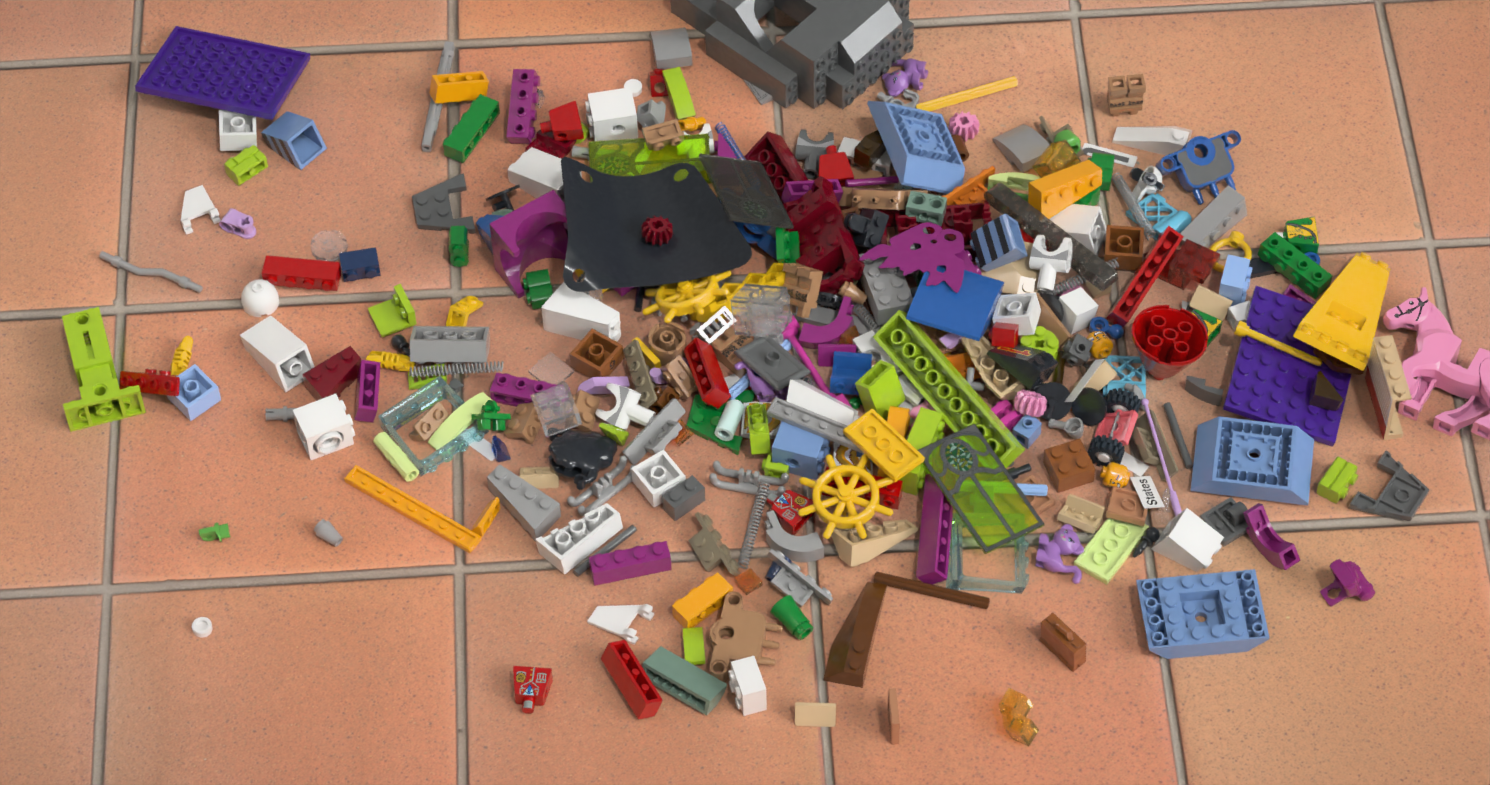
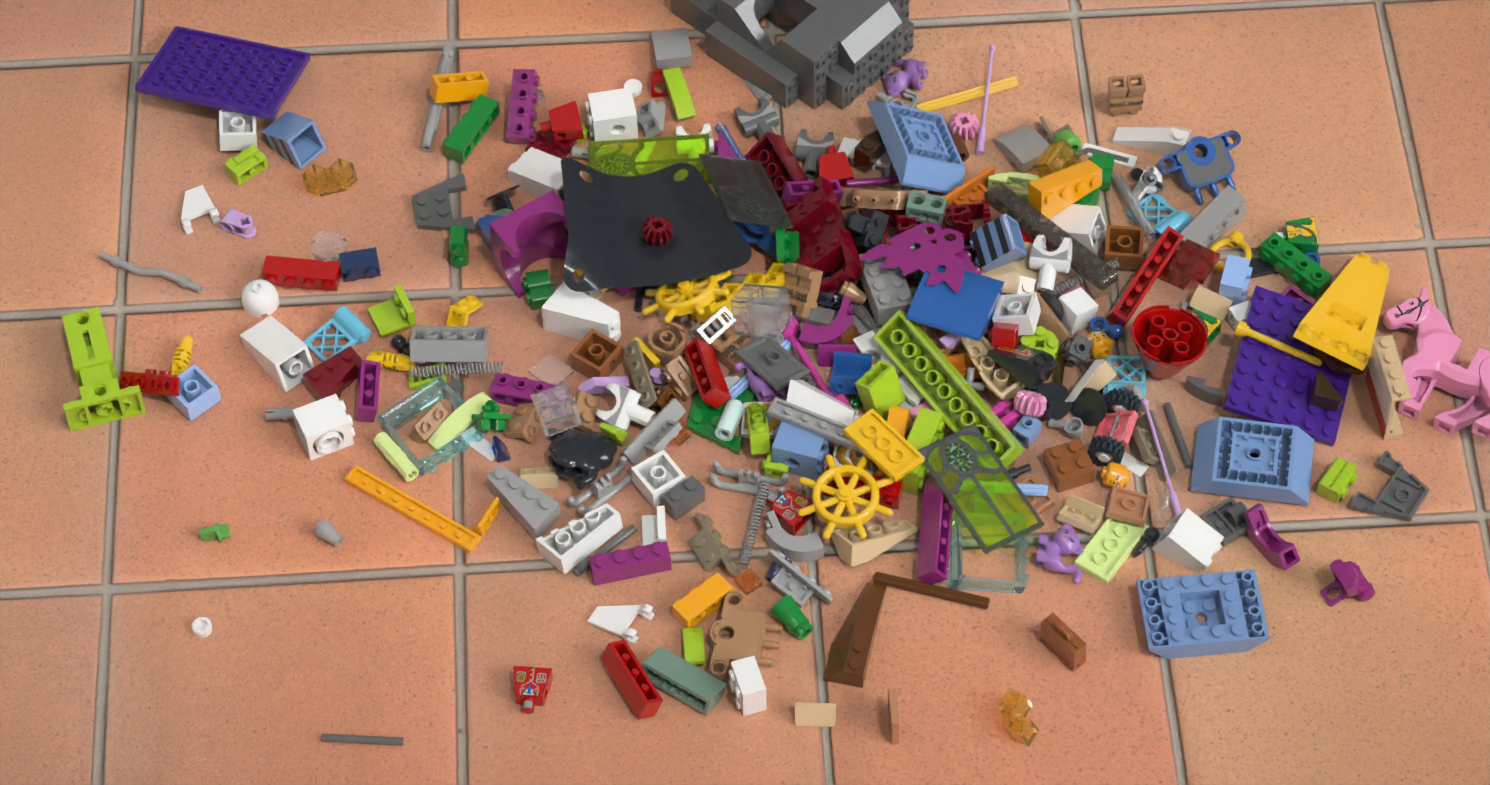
(328, 181): none -> clear yellow brick
(340, 738): none -> dark grey bar
(345, 323): none -> medium azure piece
(654, 527): none -> white panel
(662, 135): medium nougat bracket -> none
(691, 123): light orange pin -> none
(757, 122): none -> dark grey connector
(982, 130): none -> lavender piece
(1147, 492): white sticker -> none

